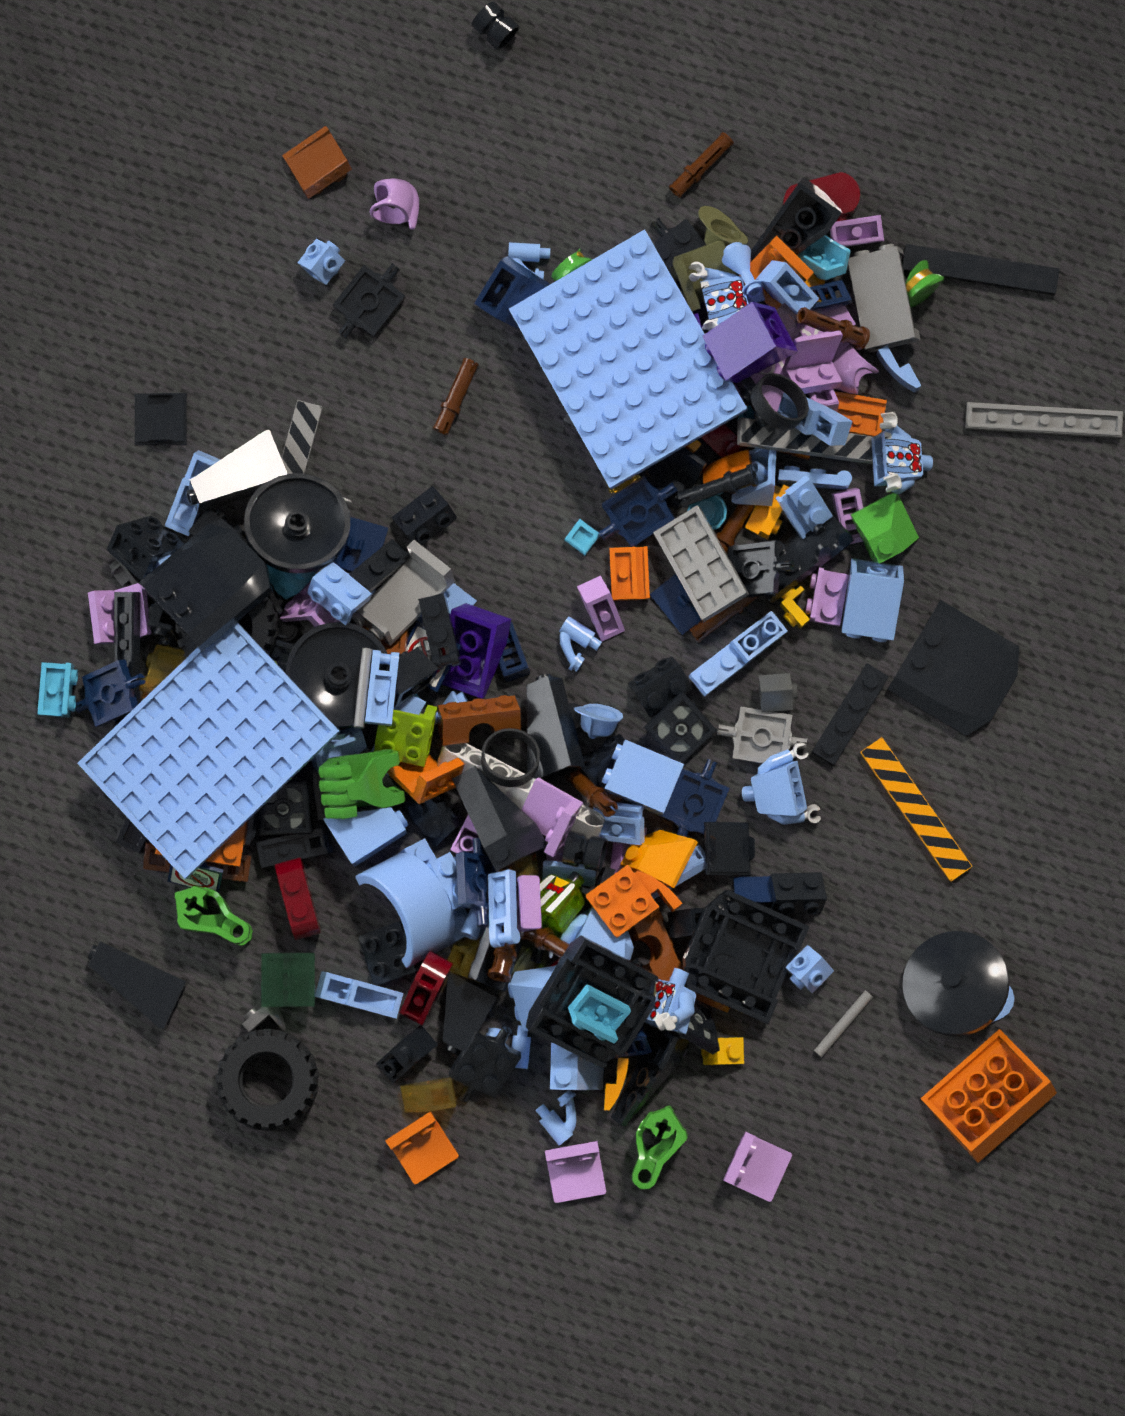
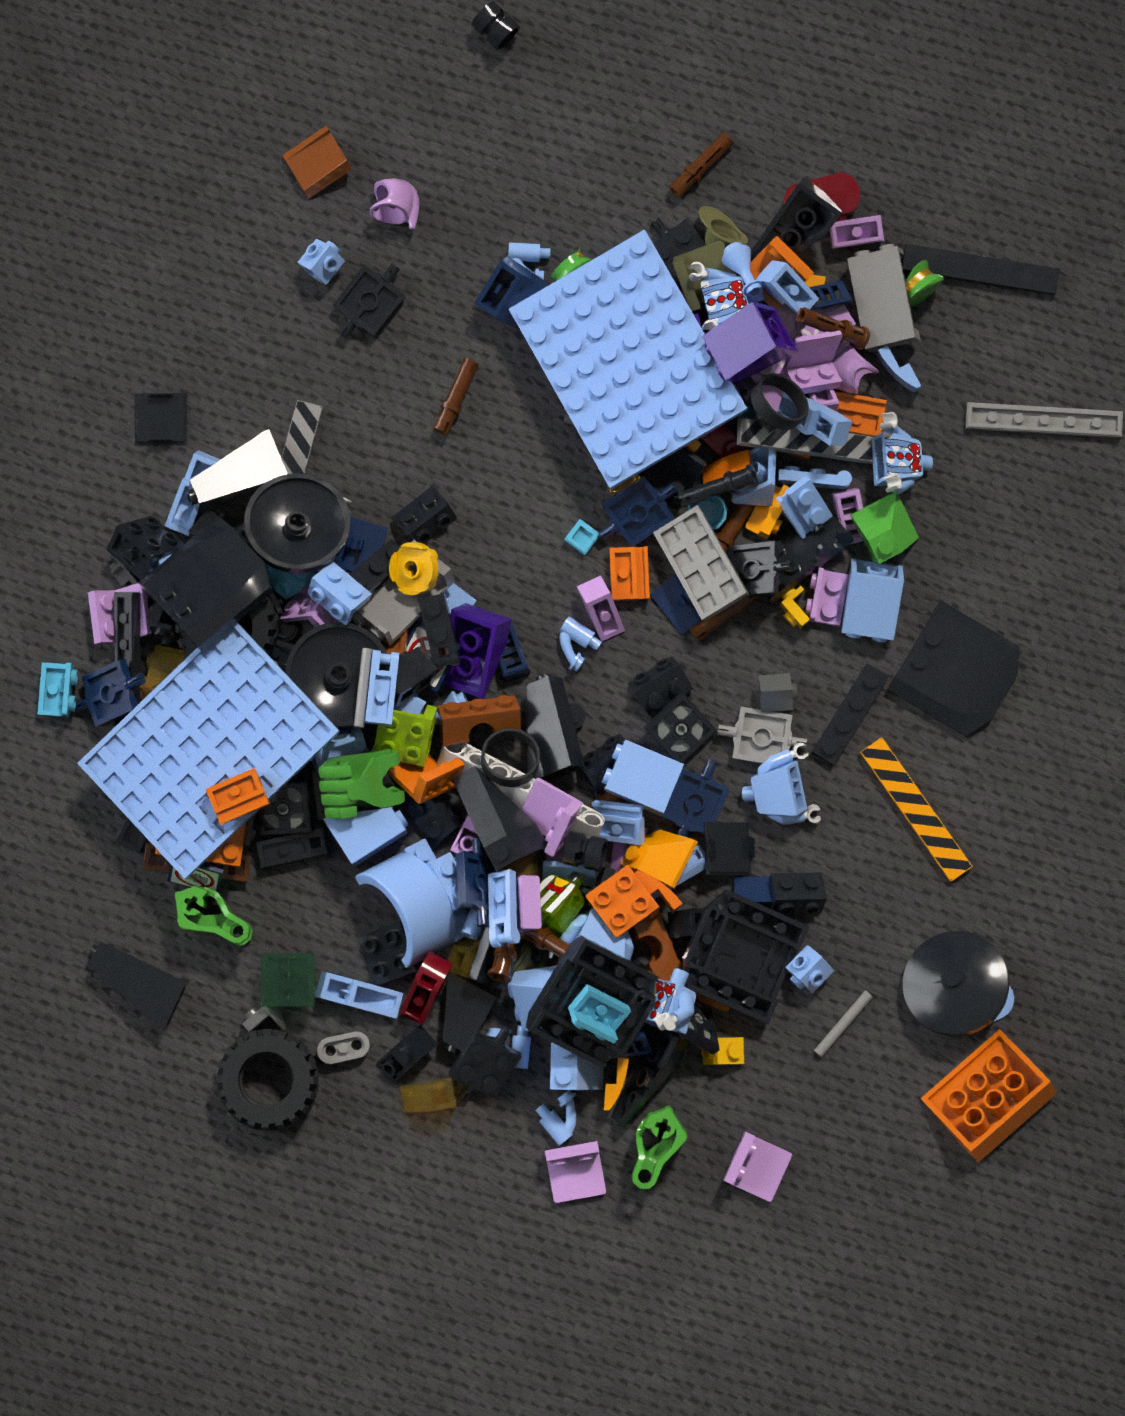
(237, 796): none -> orange plate
(297, 898): dark red brick -> none
(343, 1047): none -> light grey plate
(422, 1148): orange bracket -> none
(427, 568): none -> yellow plate
(596, 796): reddish brown pin -> none
(599, 719): light blue piece -> none
(738, 653): light blue slope -> none
(826, 258): medium azure bracket -> none

